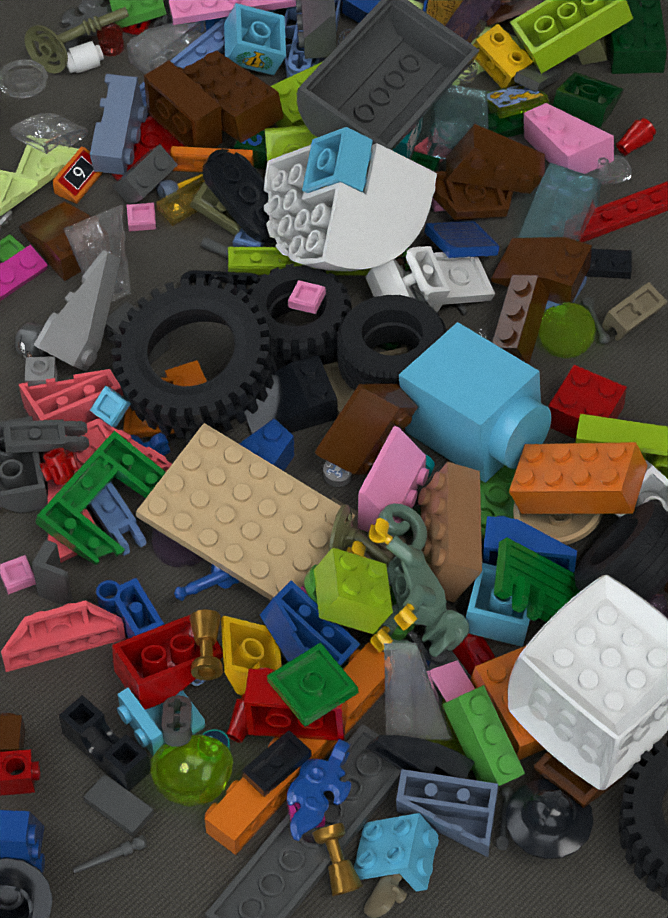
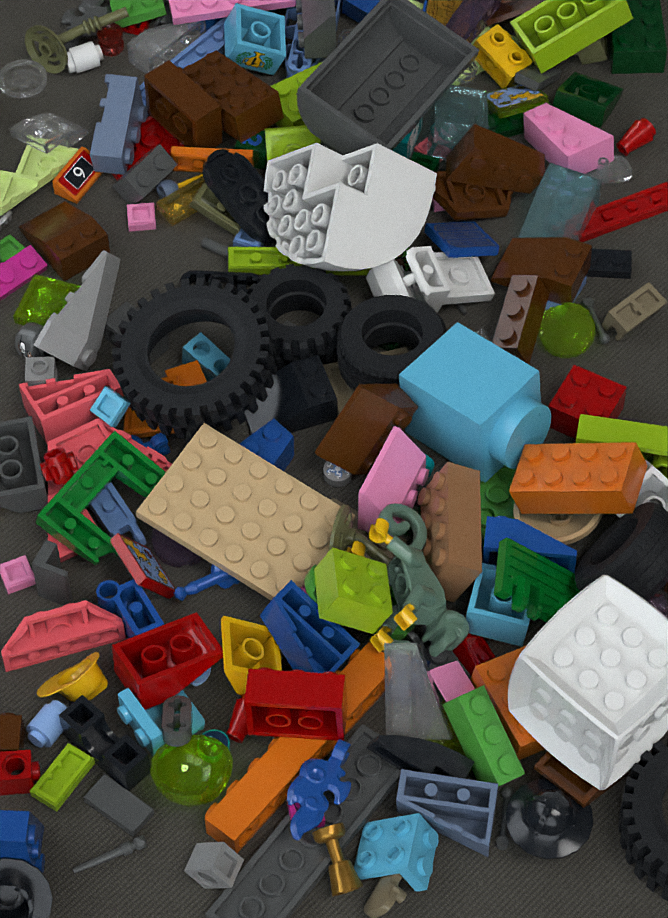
(42, 299): none -> clear neon green plate
(45, 436): dark grey hinge -> none
(46, 725): none -> light blue brick
(62, 777): none -> lime plate
(79, 680): none -> yellow piece
(97, 234): clear wedge -> none
(143, 566): none -> tile
(205, 631): pearl gold piece -> none
(209, 356): none -> medium azure leg
(214, 865): none -> light grey brick
(276, 763): black plate -> none
(306, 297): bright pink tile -> none
(312, 684): green tile -> none
(338, 158): medium azure brick -> none

